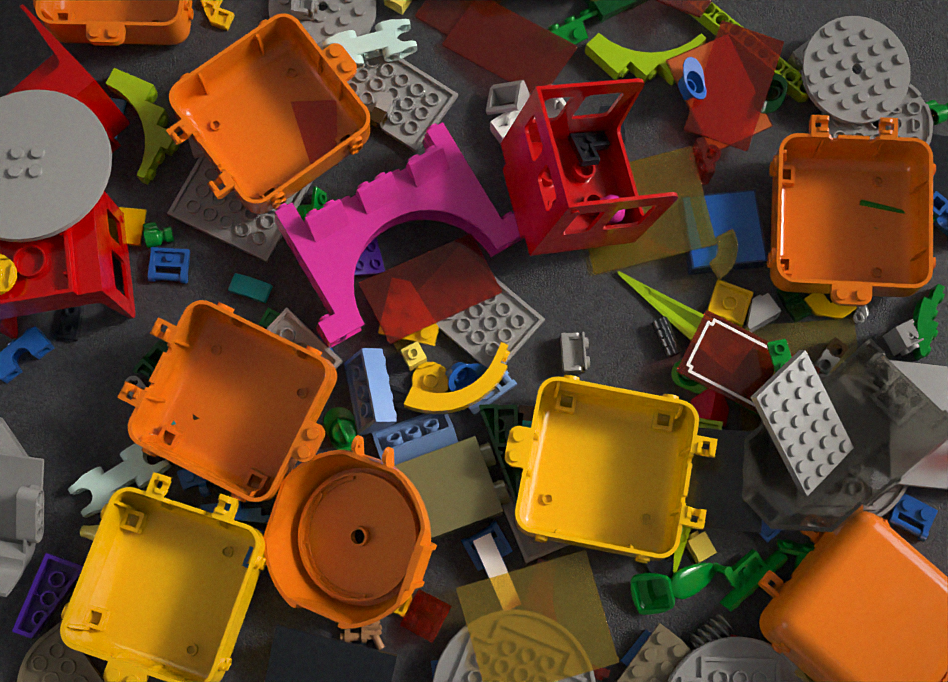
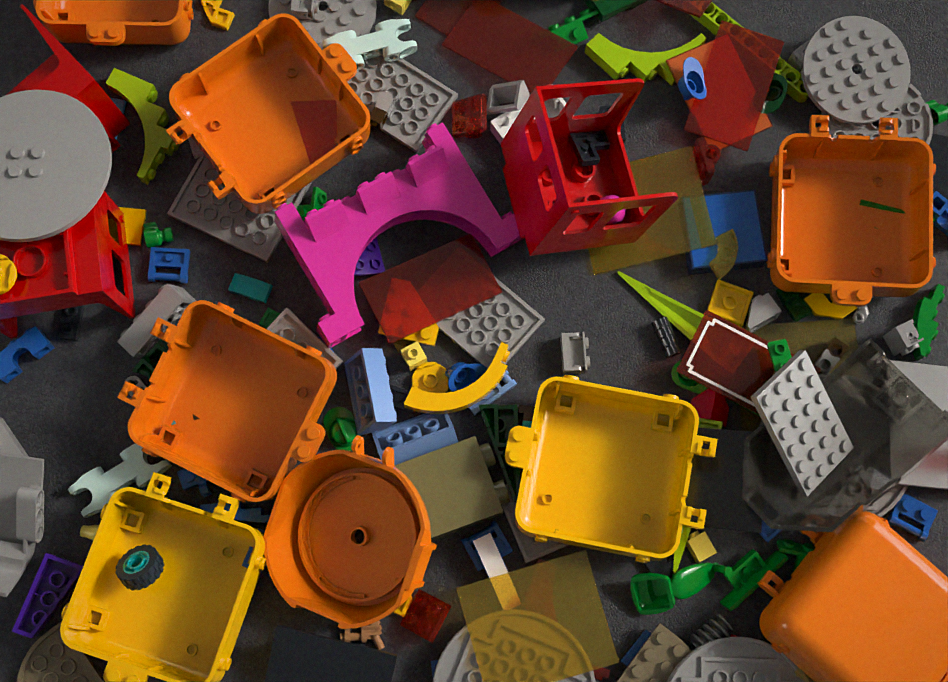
(139, 567): none -> black wheel
(167, 305): none -> light grey wedge
(469, 116): none -> clear red plate

